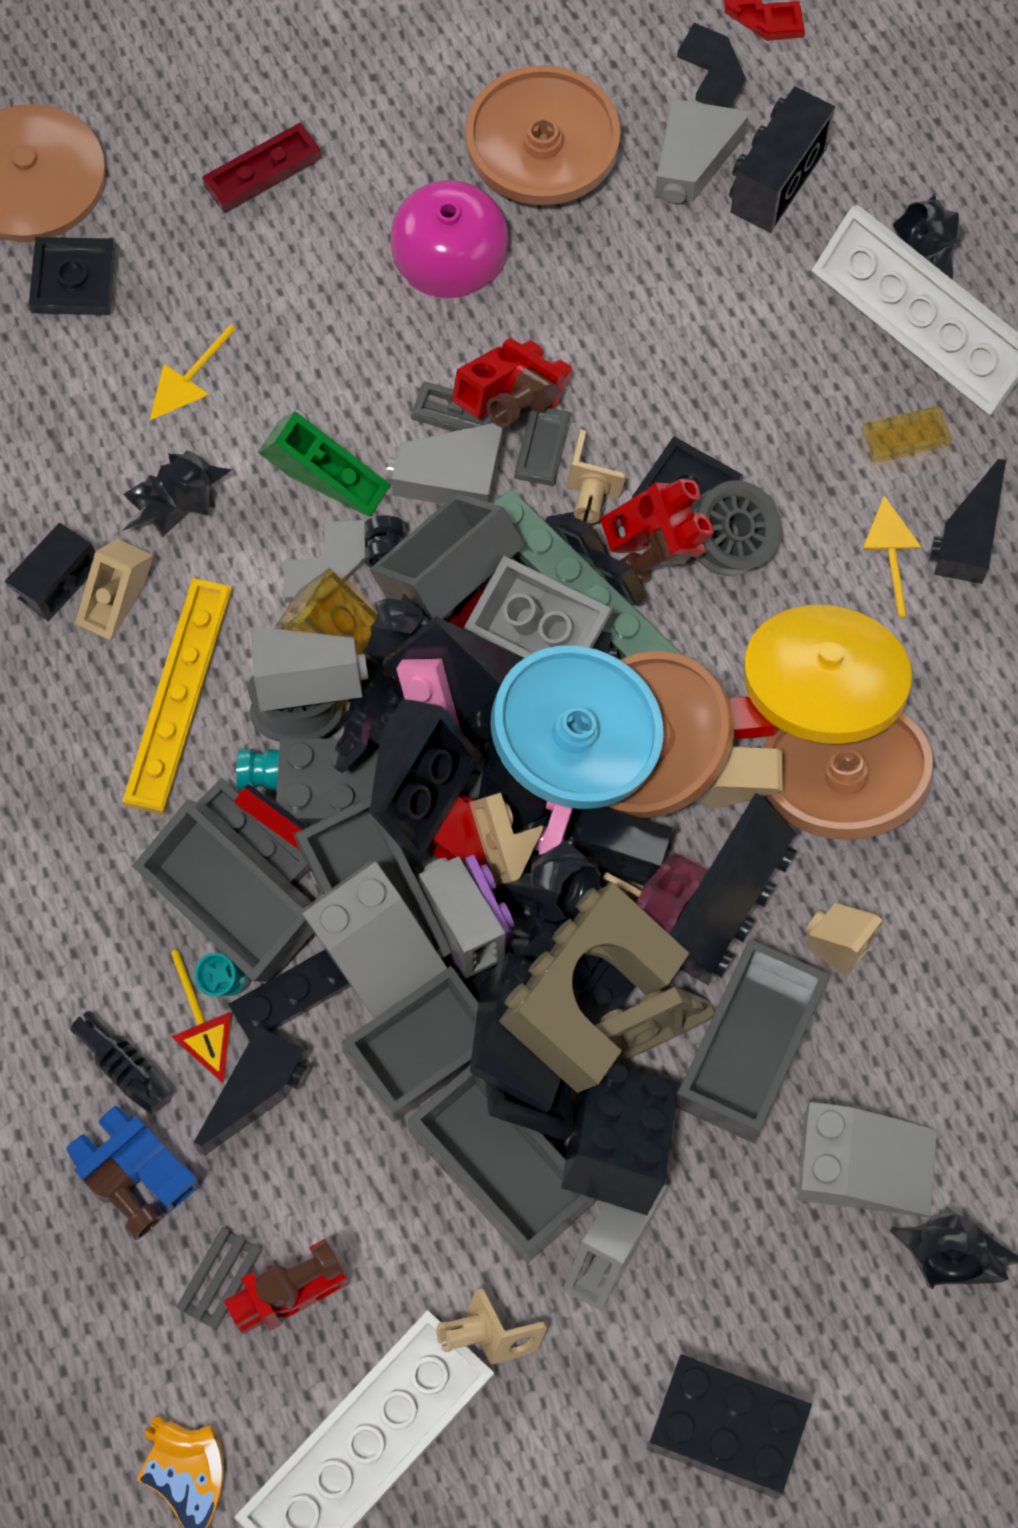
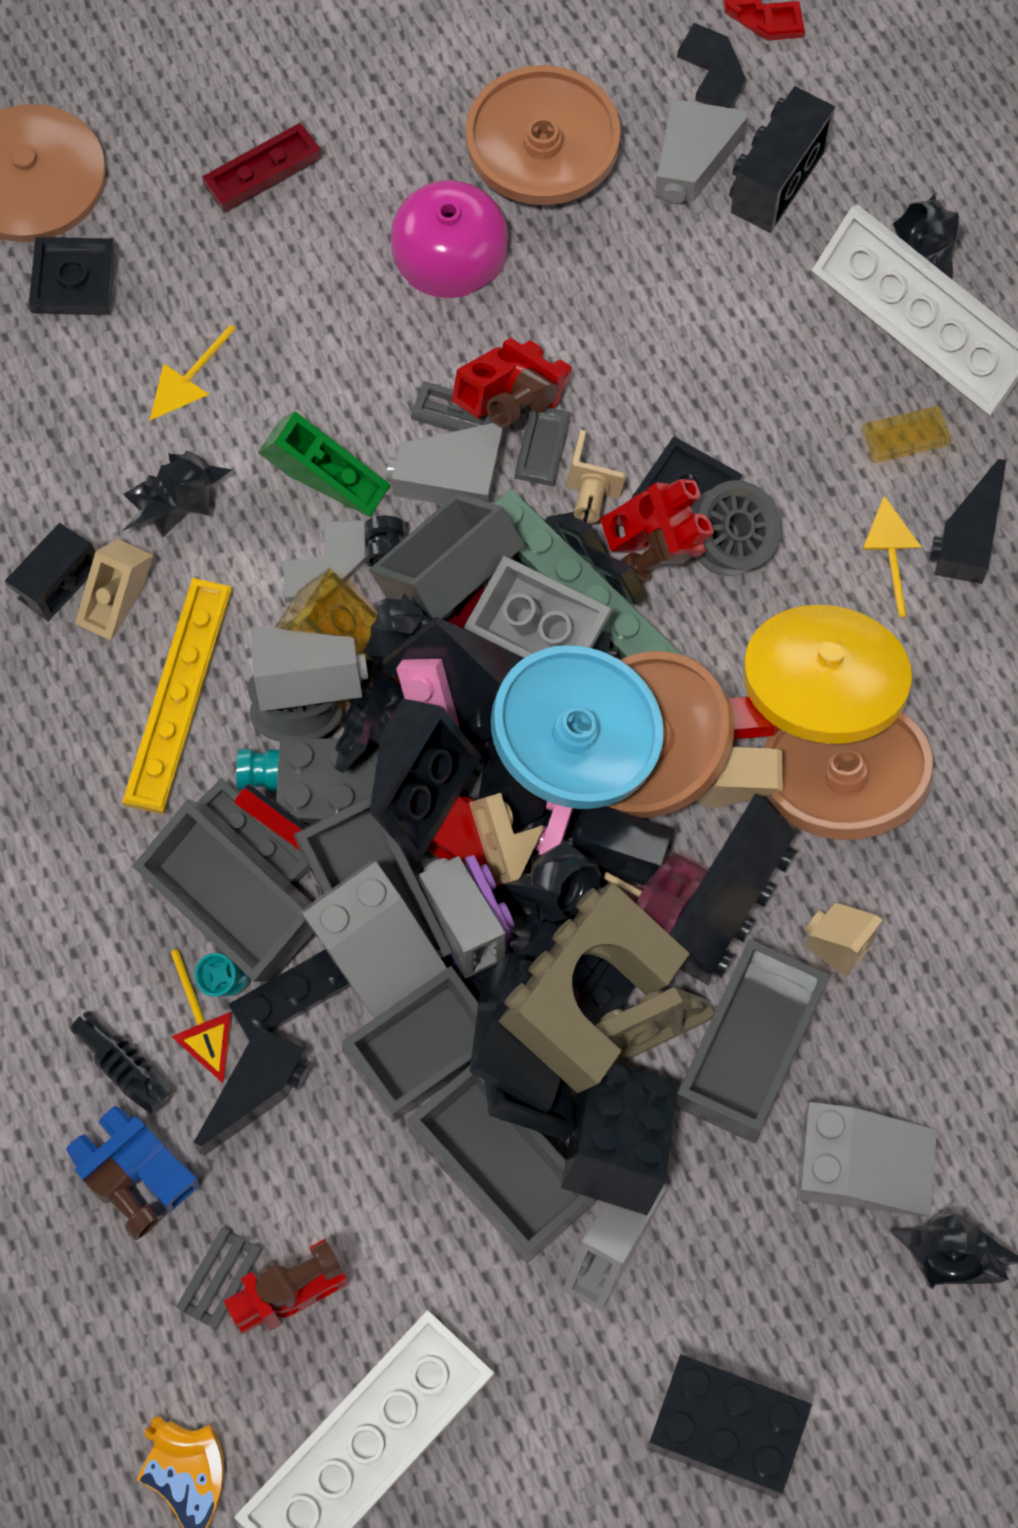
(485, 1329): tan bracket -> none

